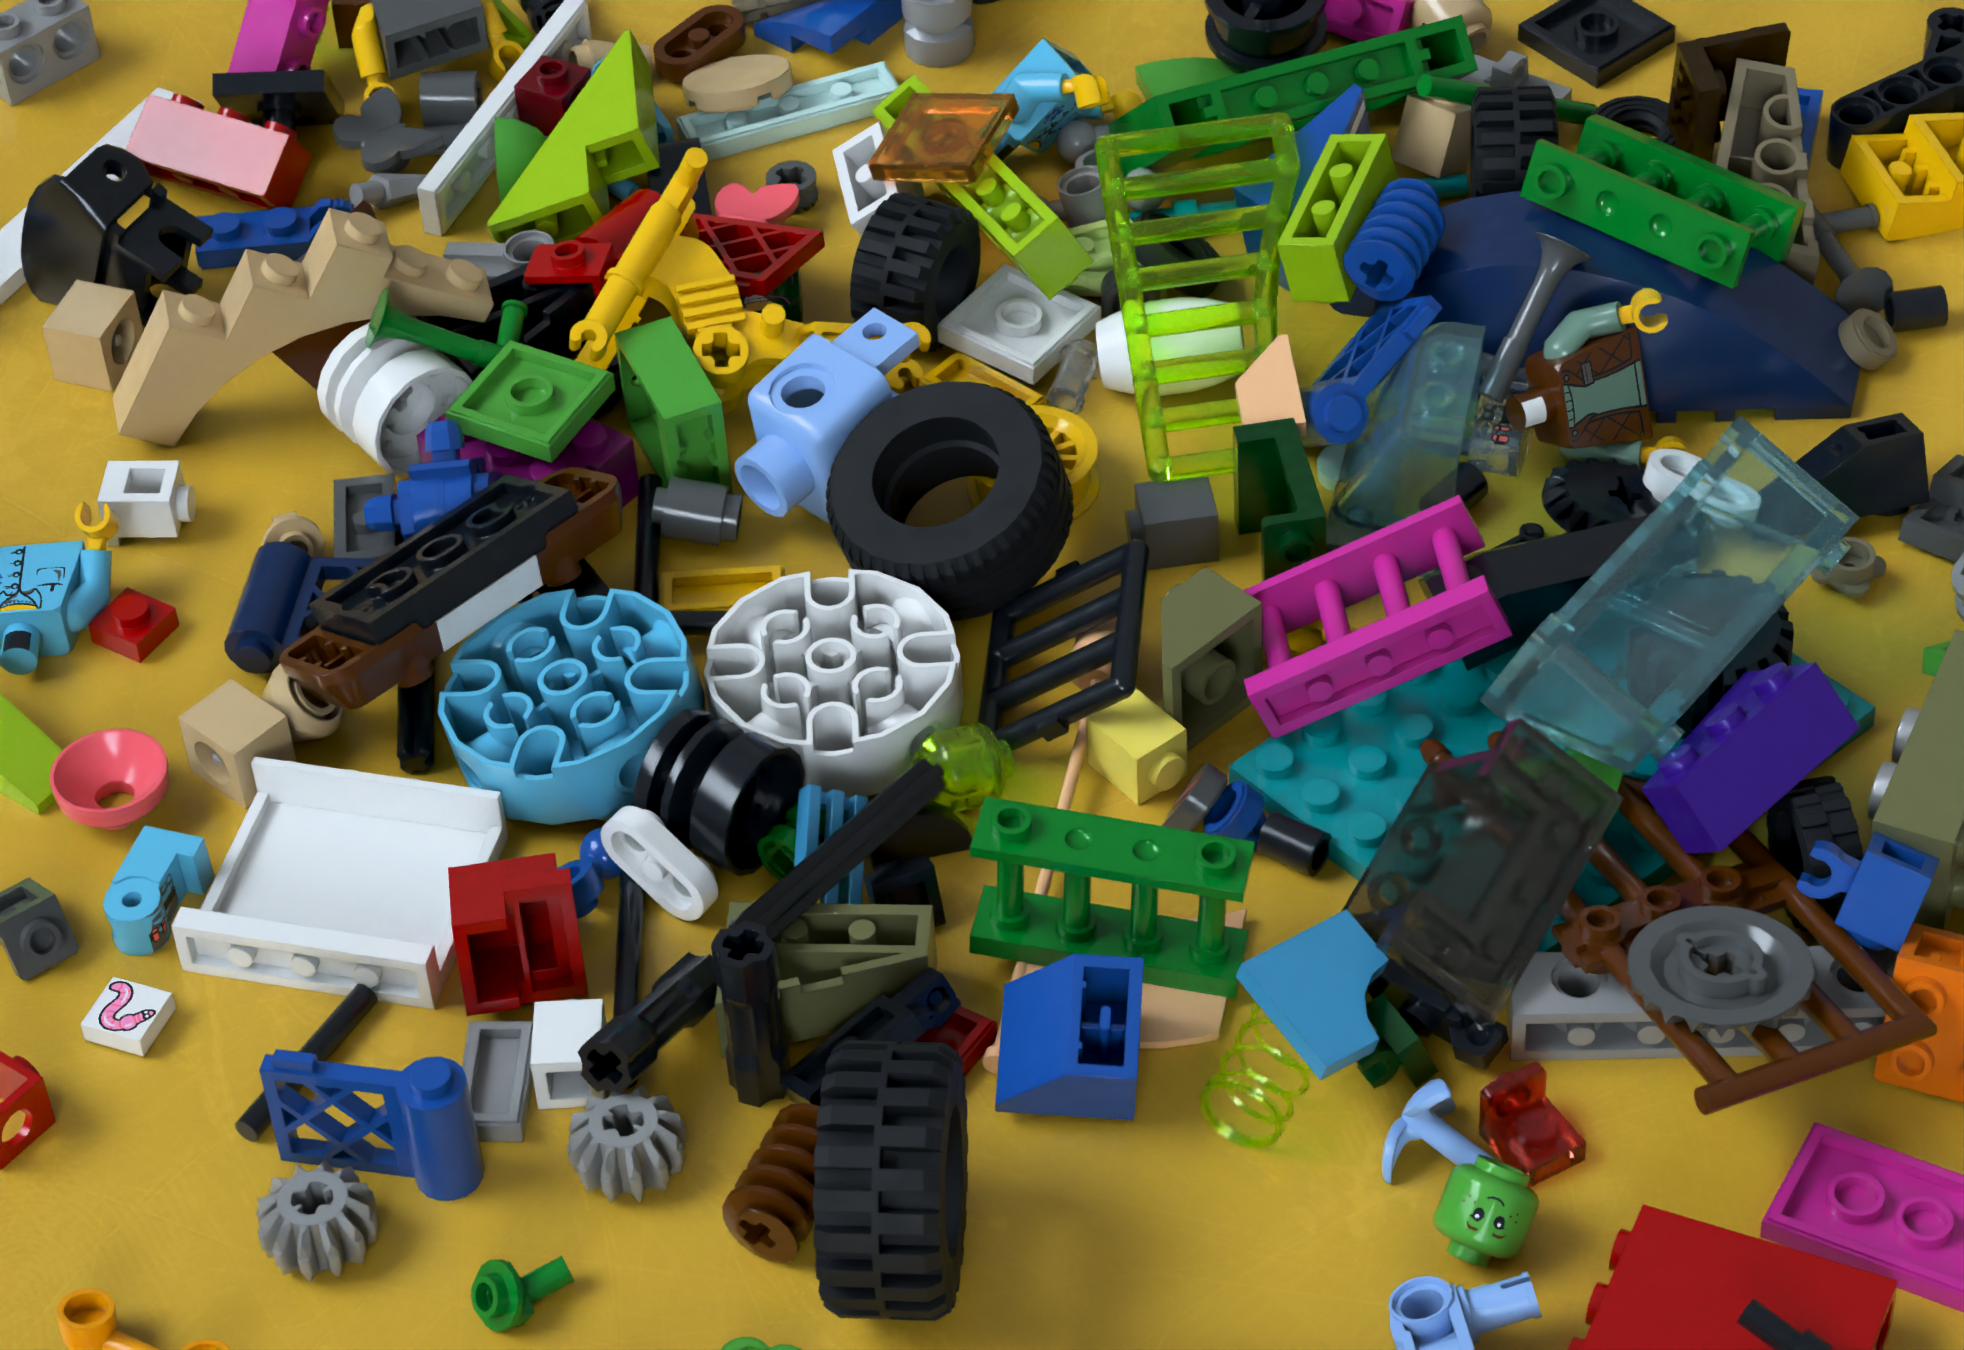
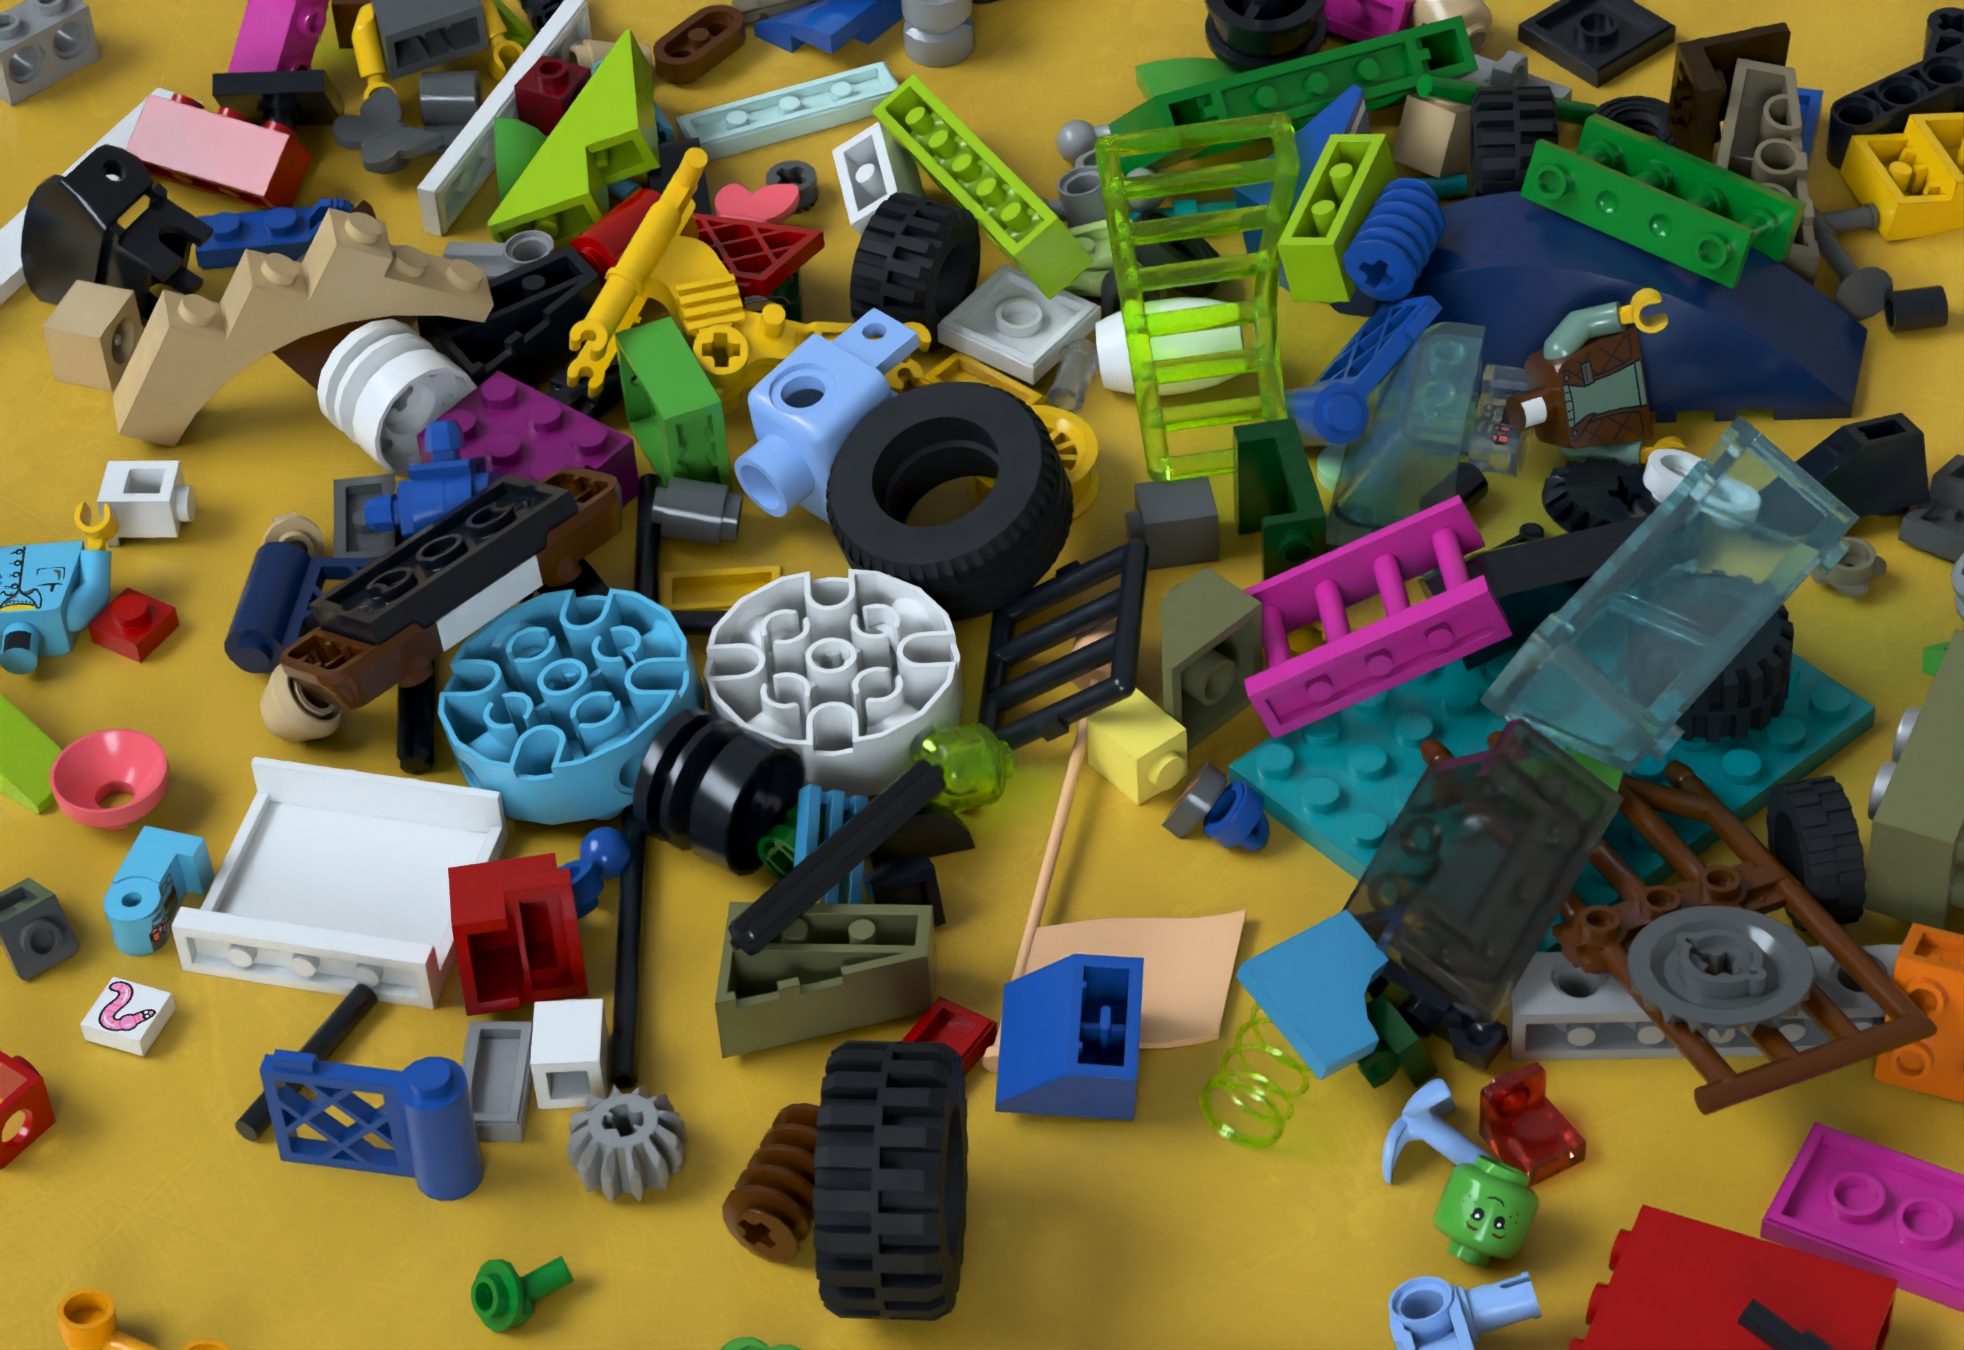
(227, 733): tan piece -> none
(317, 1220): light grey gear -> none
(386, 189): light grey bar -> none
(392, 323): green piece -> none
(531, 400): bright green plate -> none
(571, 264): red bracket -> none
(632, 1042): black axle -> none
(659, 862): white plate -> none
(737, 83): tan tile -> none
(748, 981): black axle -> none
(903, 1018): black hinge -> none
(943, 137): clear orange tile -> none
(1045, 929): green fence -> none
(1053, 91): medium azure torso -> none
(1271, 388): light nougat tile -> none
(1294, 843): black hinge -> none
(1502, 367): dark grey piece -> none
(1748, 754): dark purple wedge -> none
(1867, 339): dark tan tile -> none
(1880, 889): blue brick -> none

